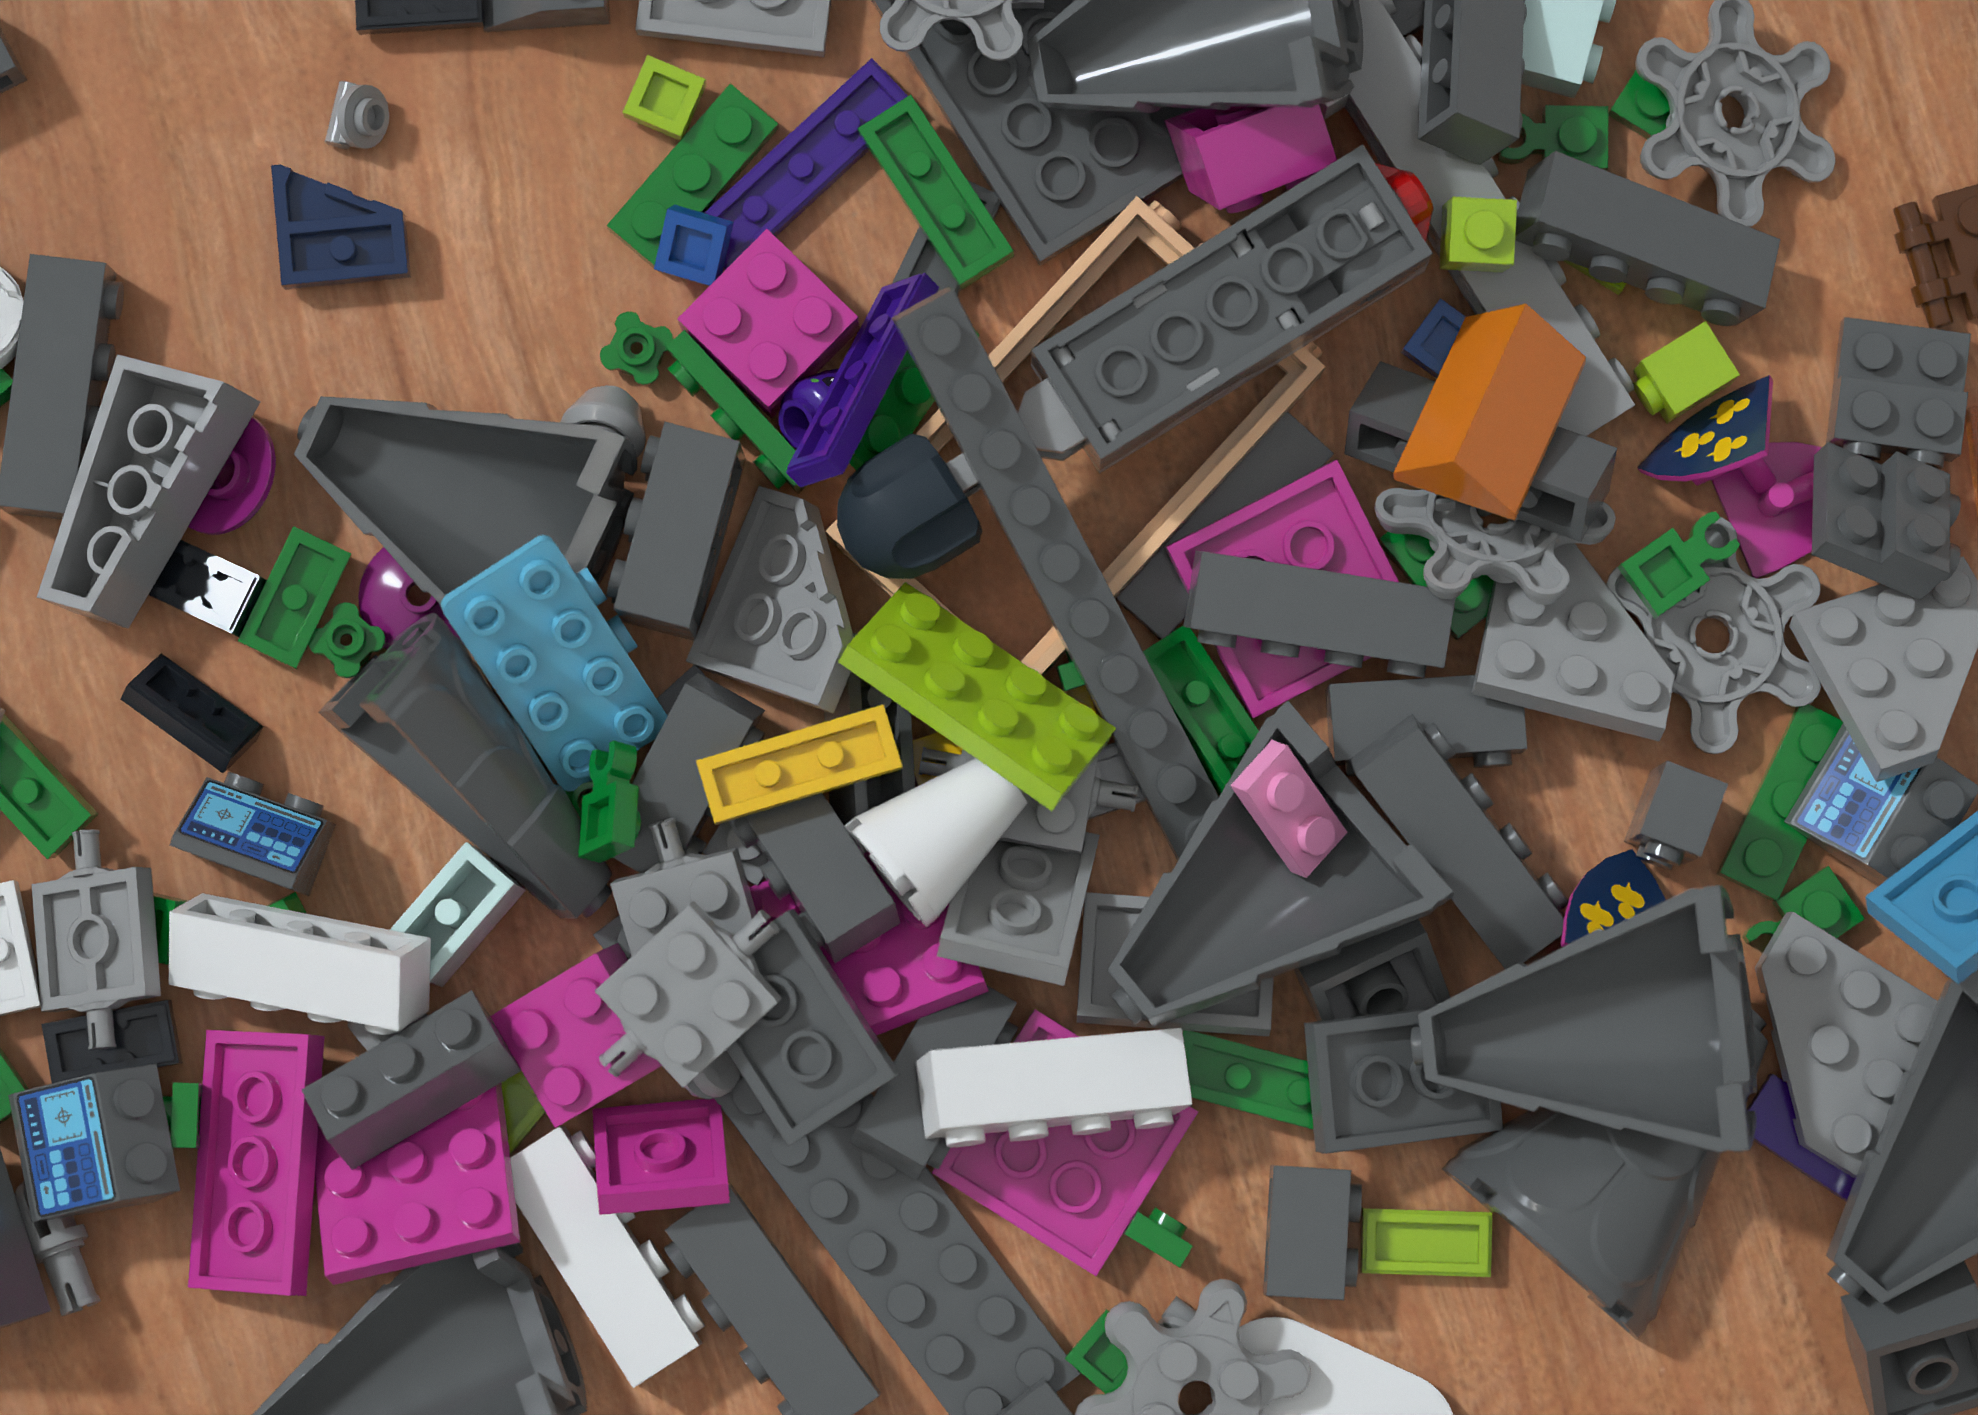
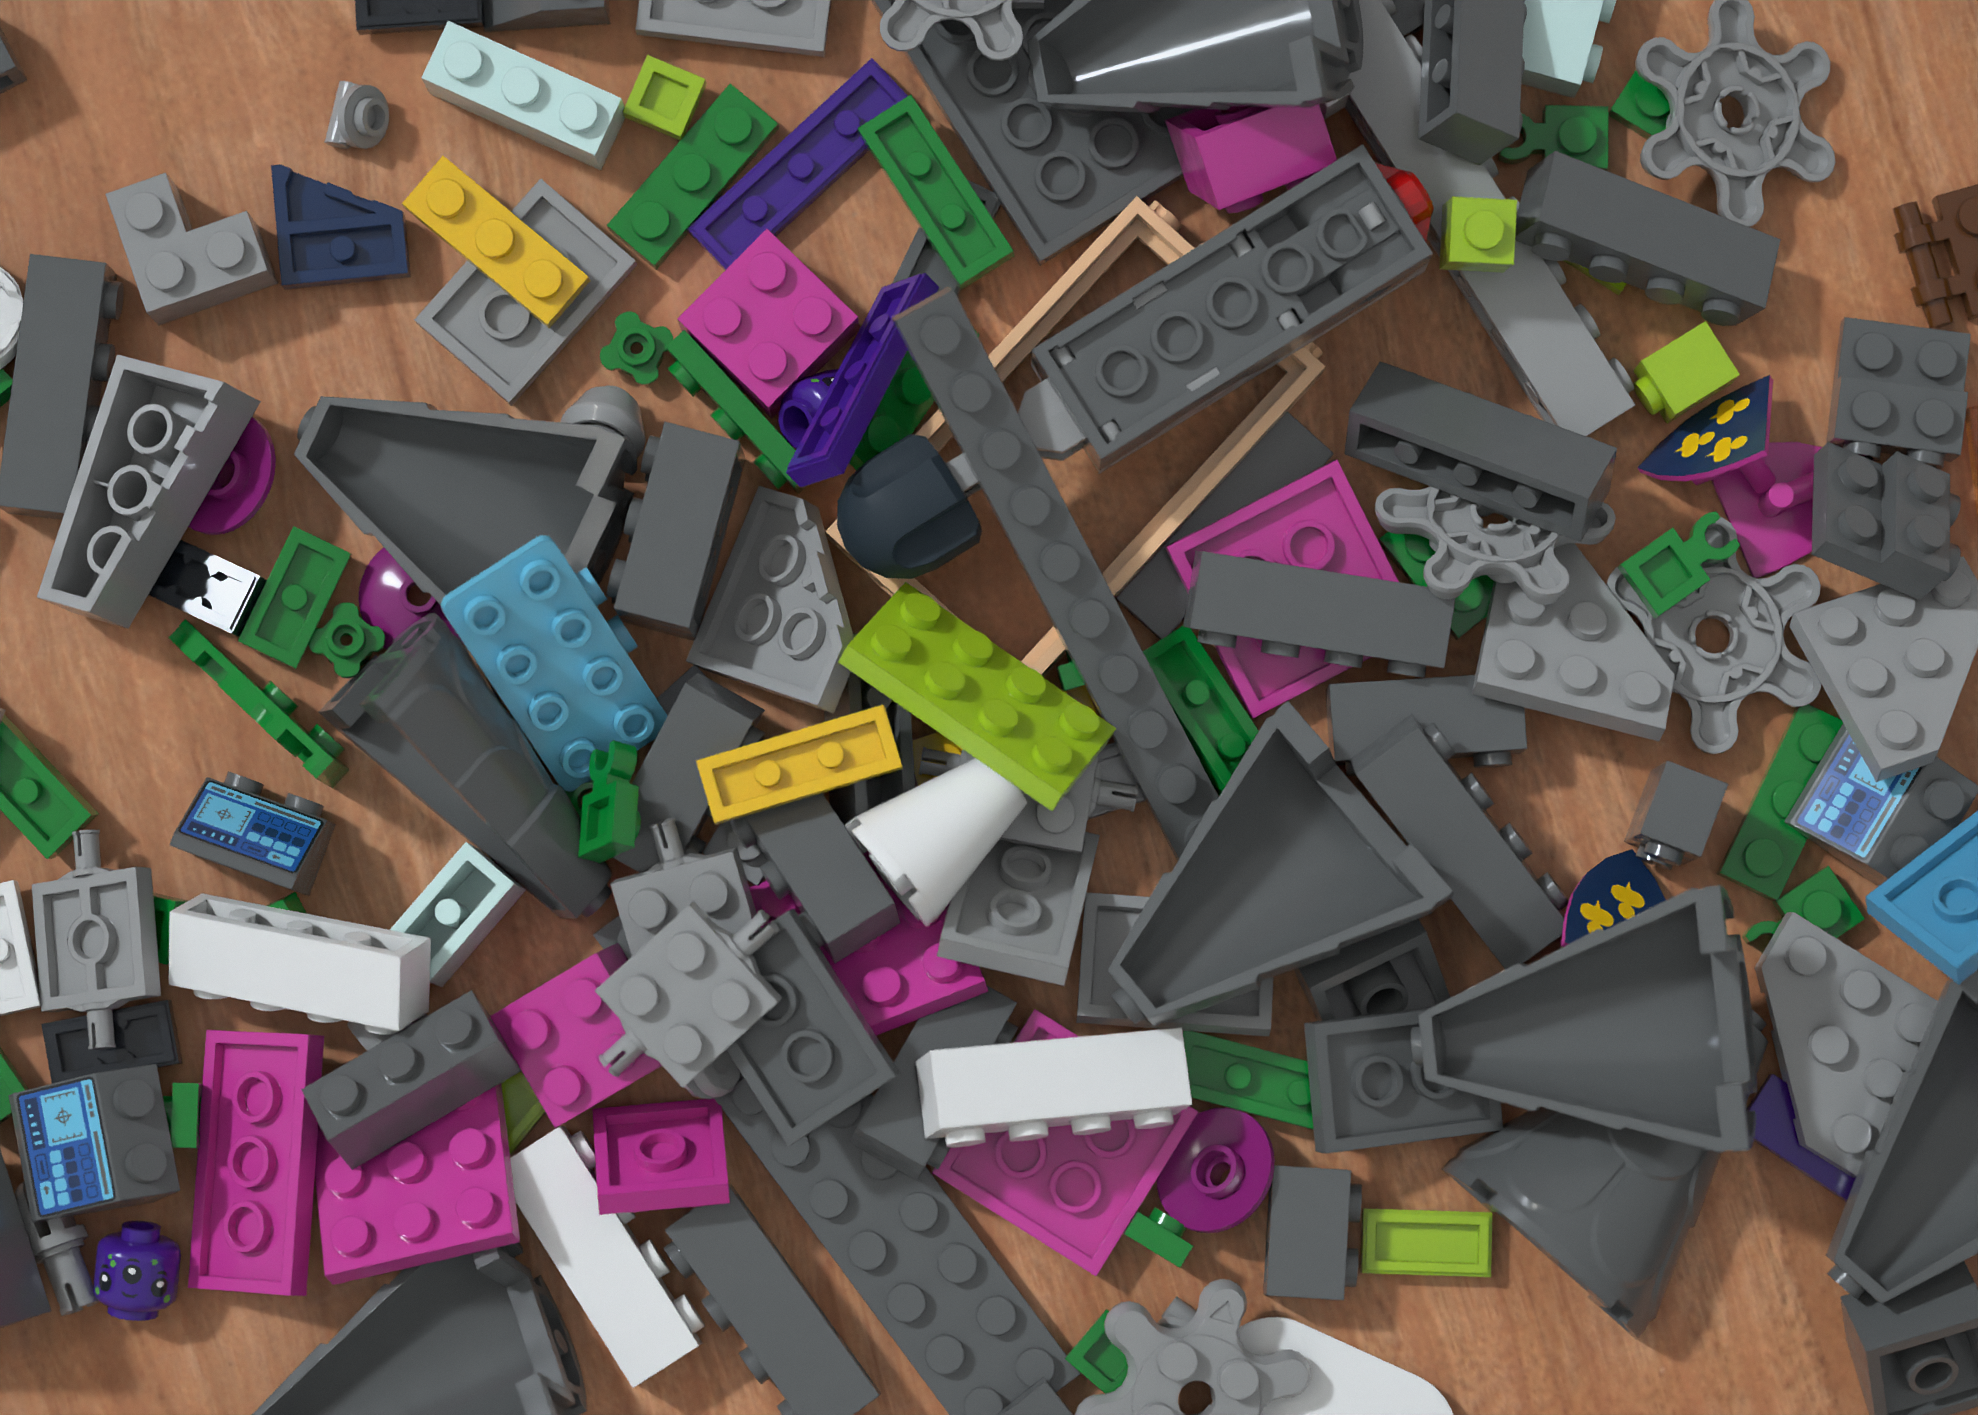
(136, 1271): none -> dark purple head
(181, 266): none -> light grey brick
(191, 713): black plate -> none
(267, 706): none -> green wing
(496, 242): none -> yellow plate
(497, 334): none -> light grey plate
(524, 95): none -> light aqua brick
(693, 245): blue plate -> none
(1191, 1178): none -> magenta dish
(1289, 808): bright pink plate -> none
(1434, 338): blue plate -> none
(1492, 411): orange slope -> none

